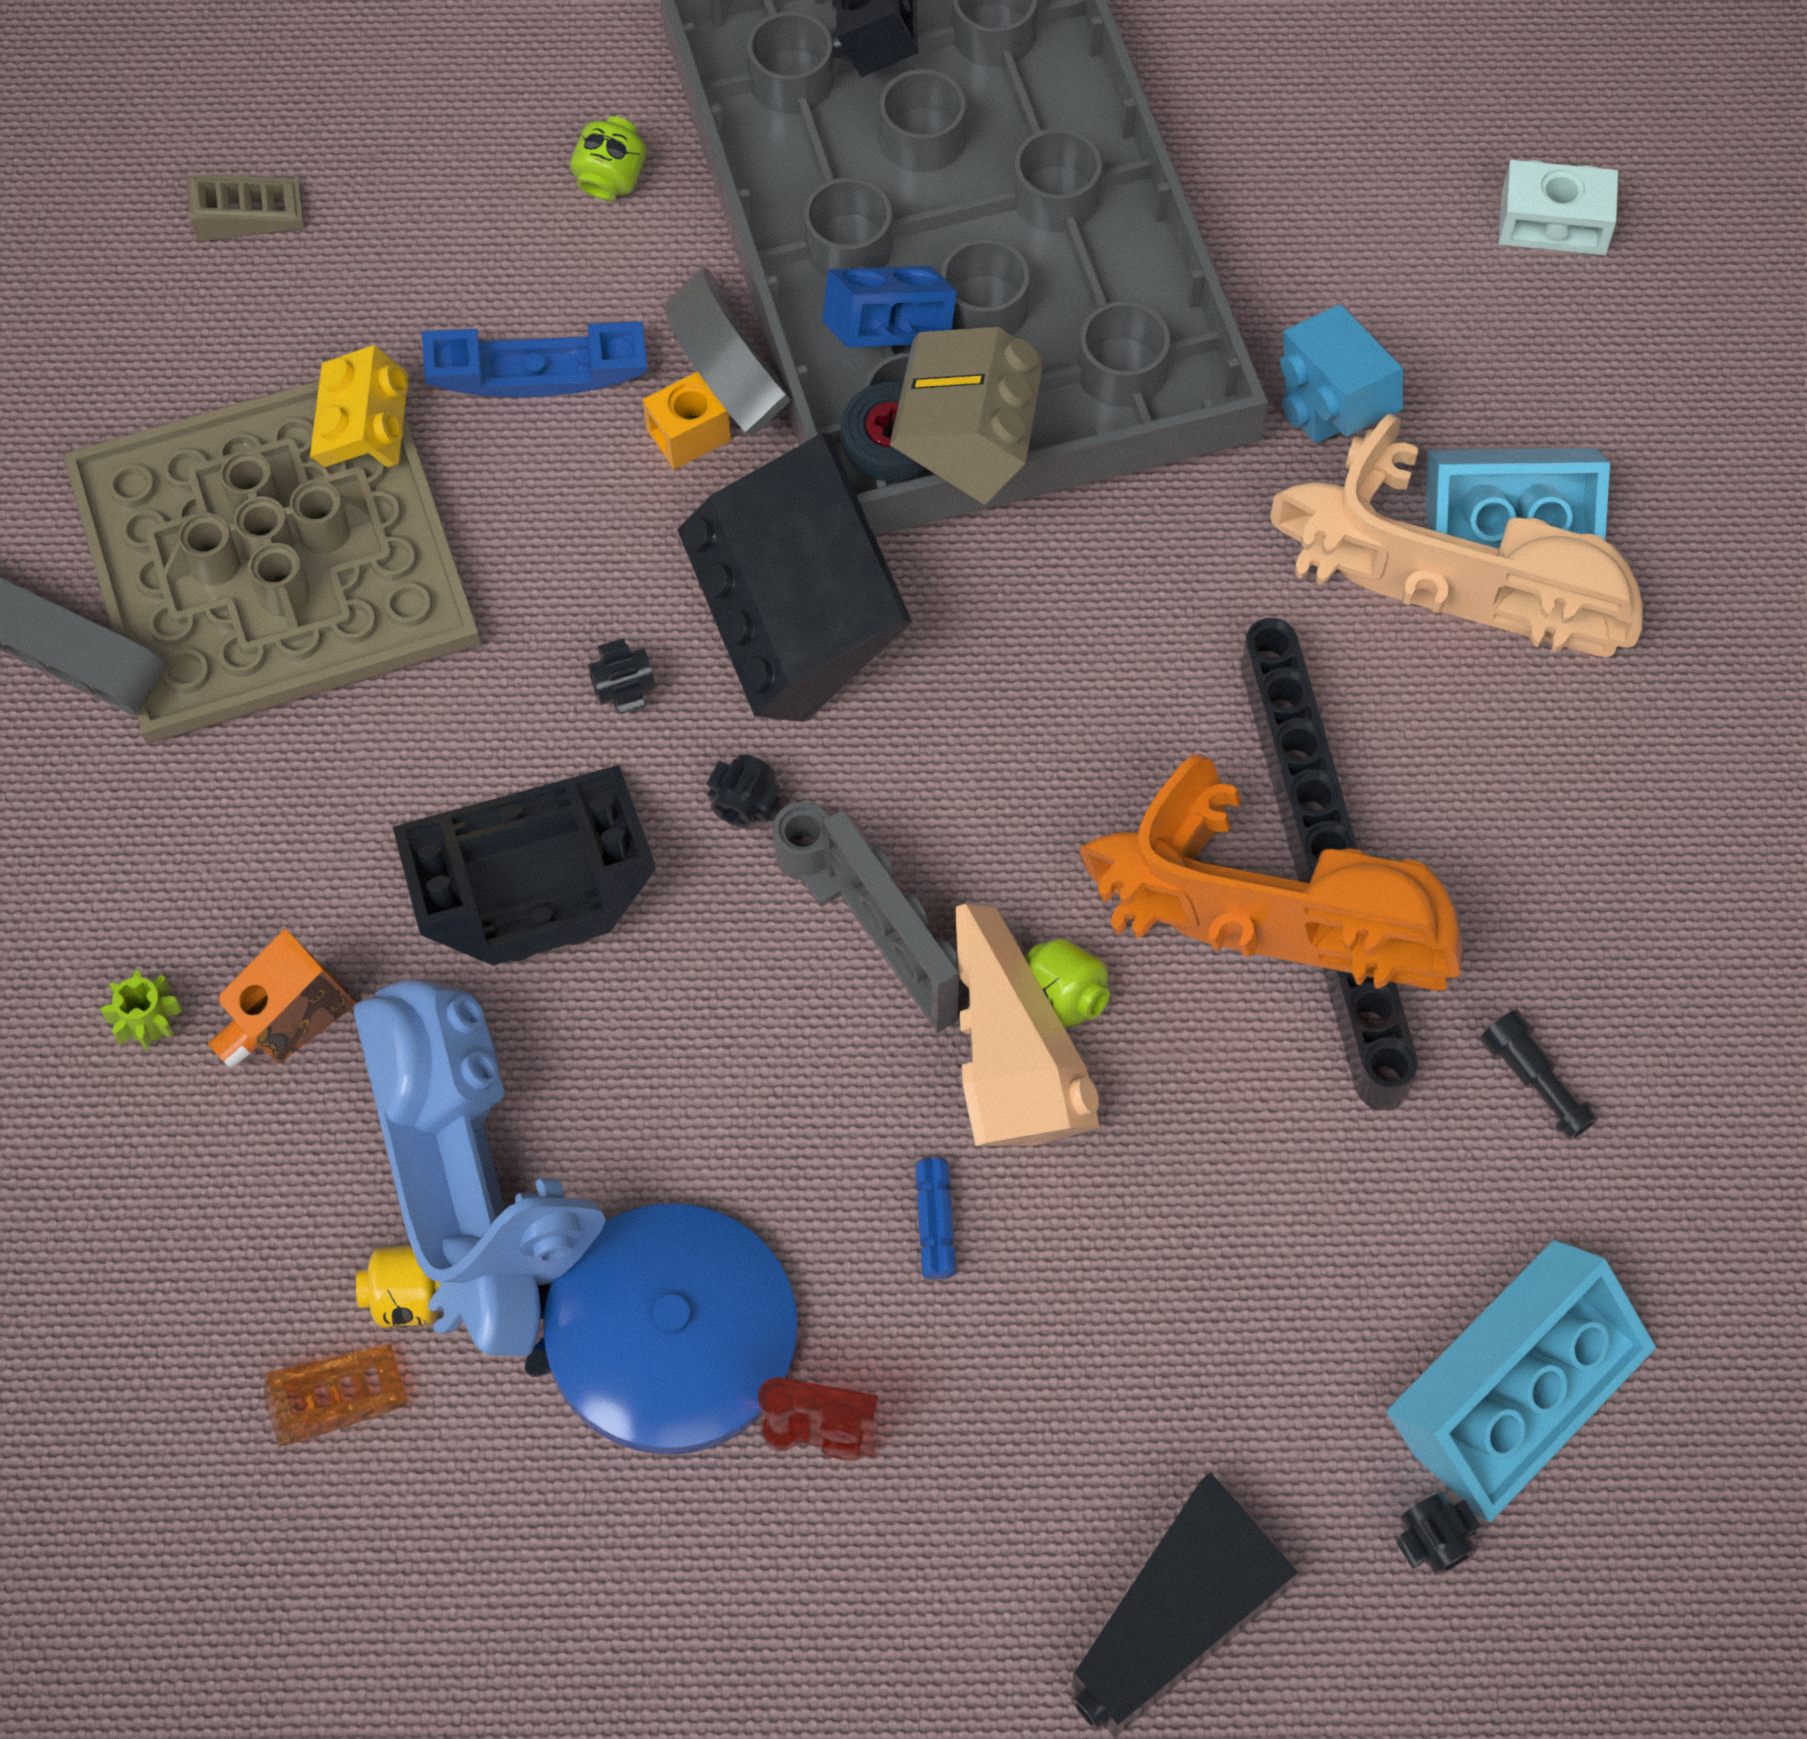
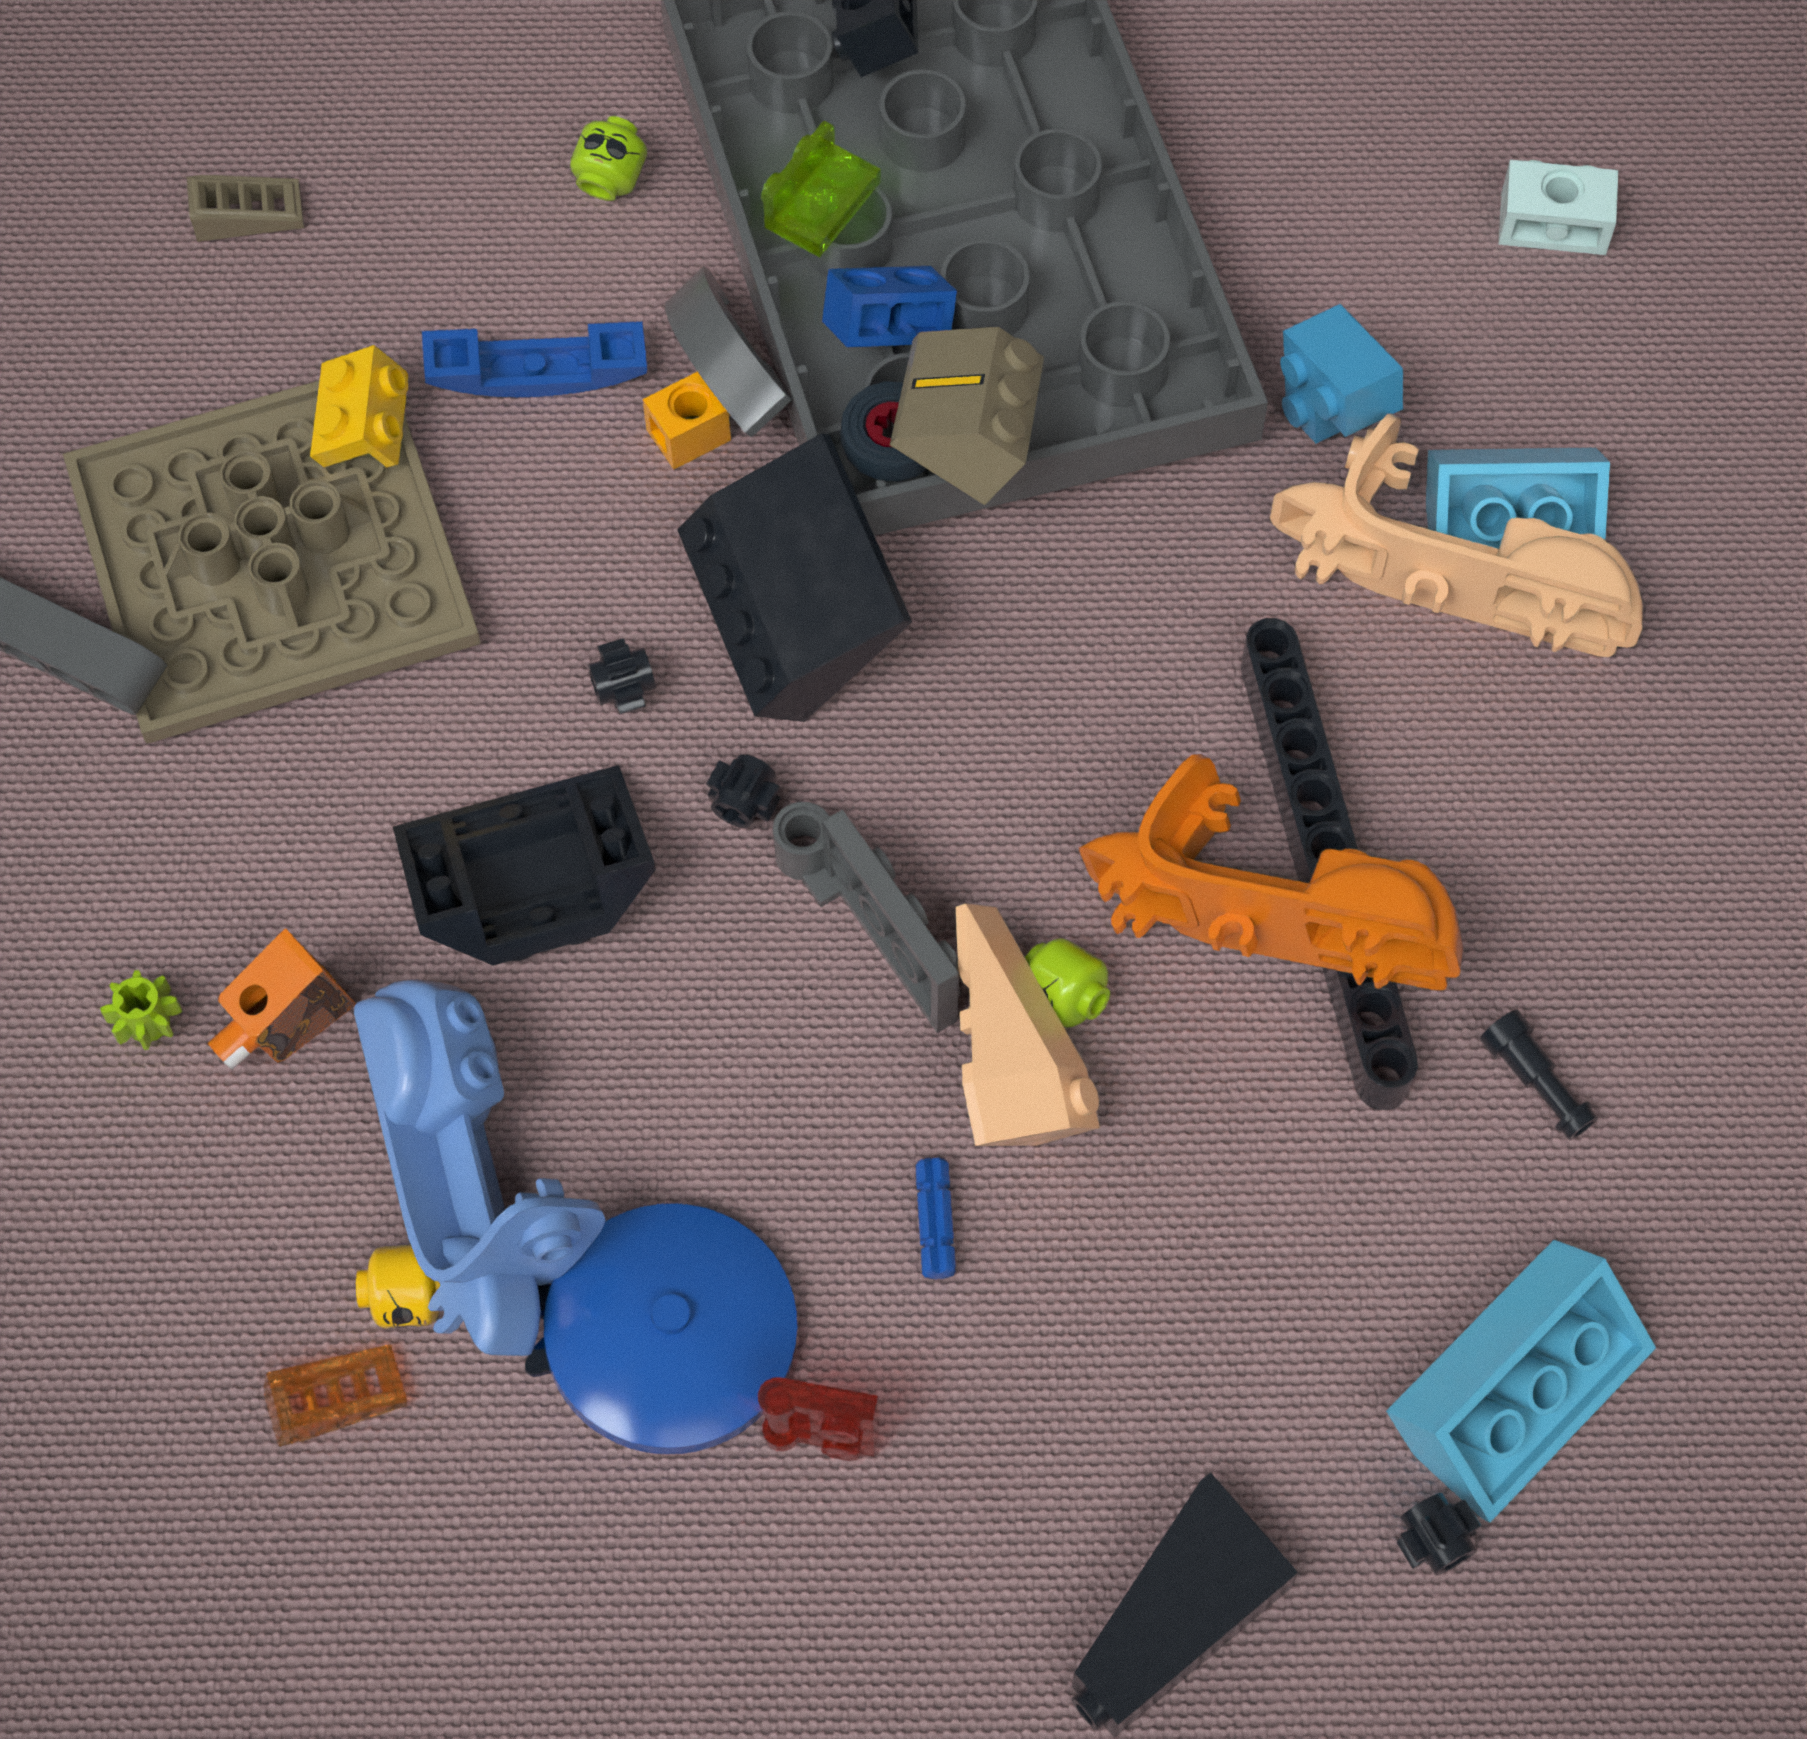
(817, 191): none -> clear neon green bracket

